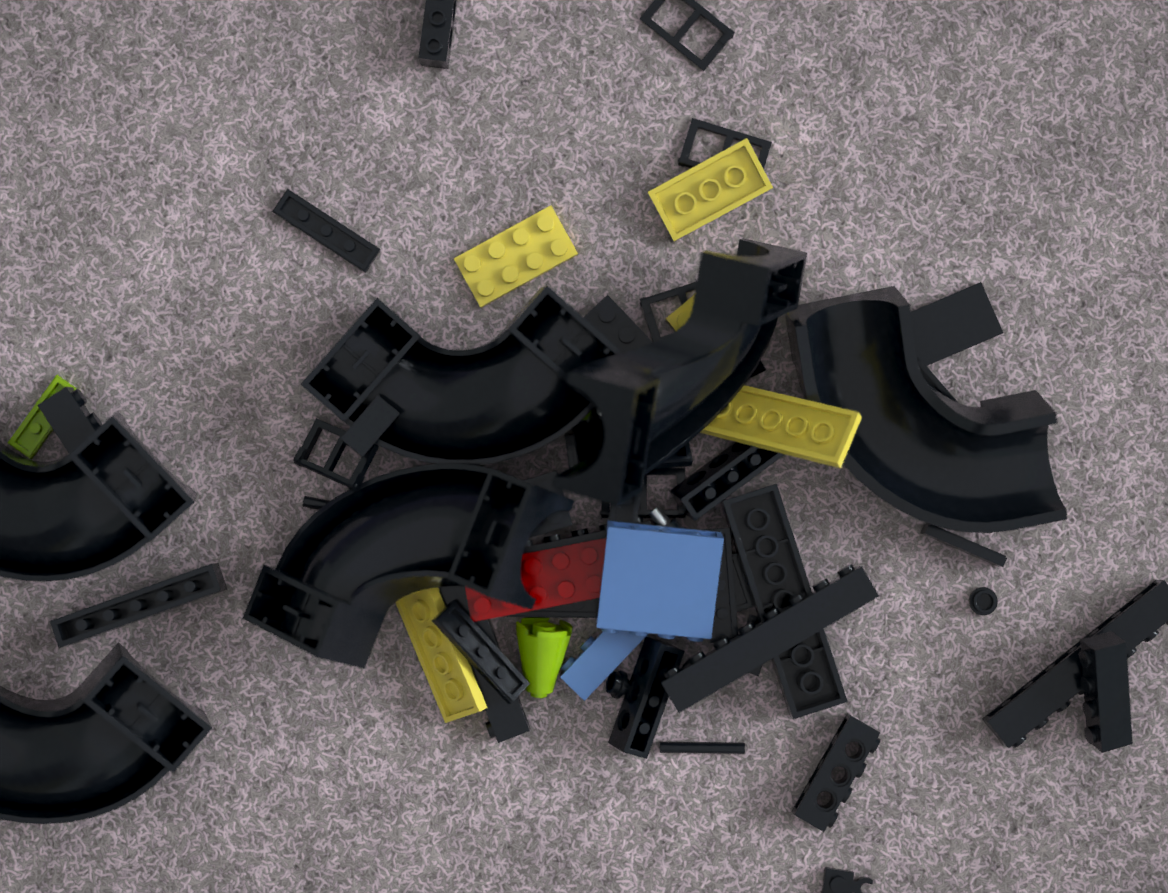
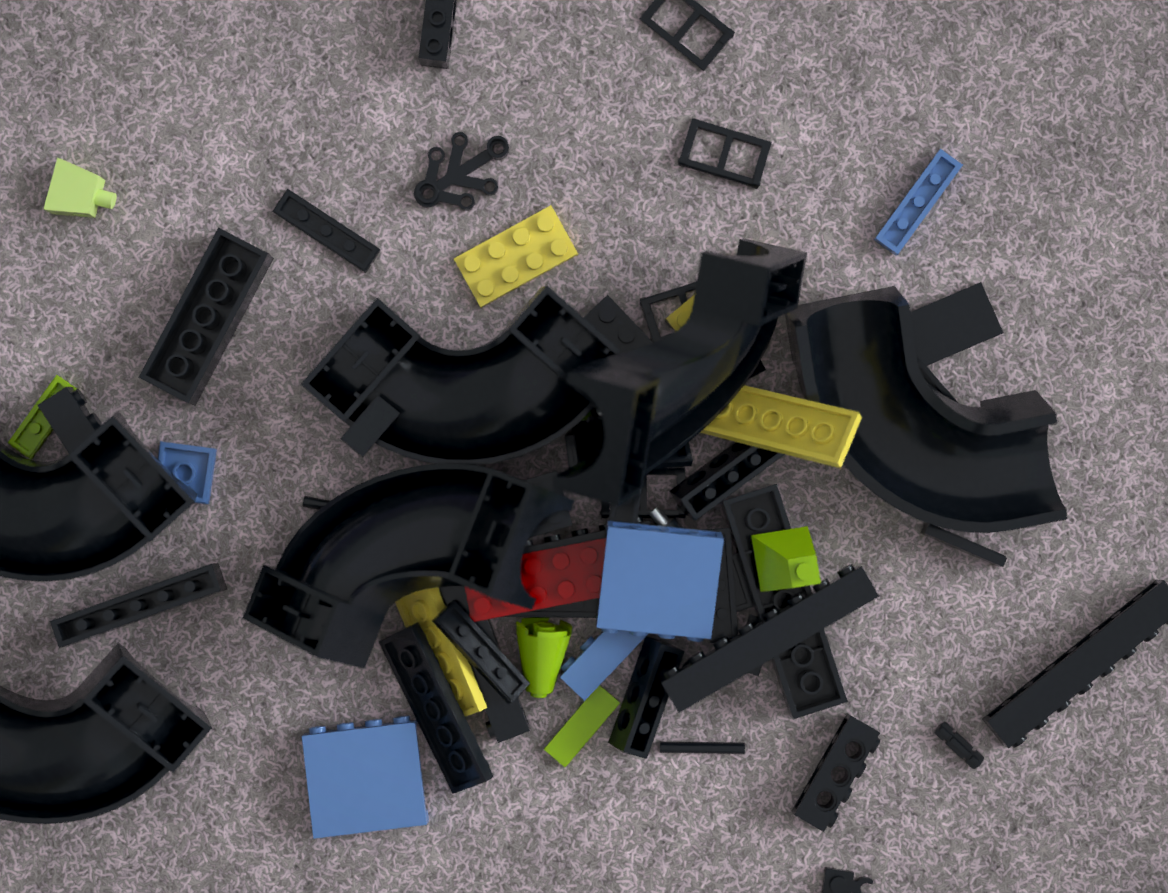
(76, 192): none -> yellowish green torso
(191, 466): none -> medium blue tile
(206, 317): none -> black brick
(303, 453): black window -> none
(364, 777): none -> medium blue panel
(436, 708): none -> black plate
(458, 174): none -> black plant
(581, 726): none -> lime tile
(617, 684): black plate -> none
(710, 189): light yellow plate -> none
(785, 559): none -> lime slope
(918, 202): none -> medium blue plate
(959, 745): none -> black axle
(983, 601): black plate -> none
(1106, 691): black brick -> none

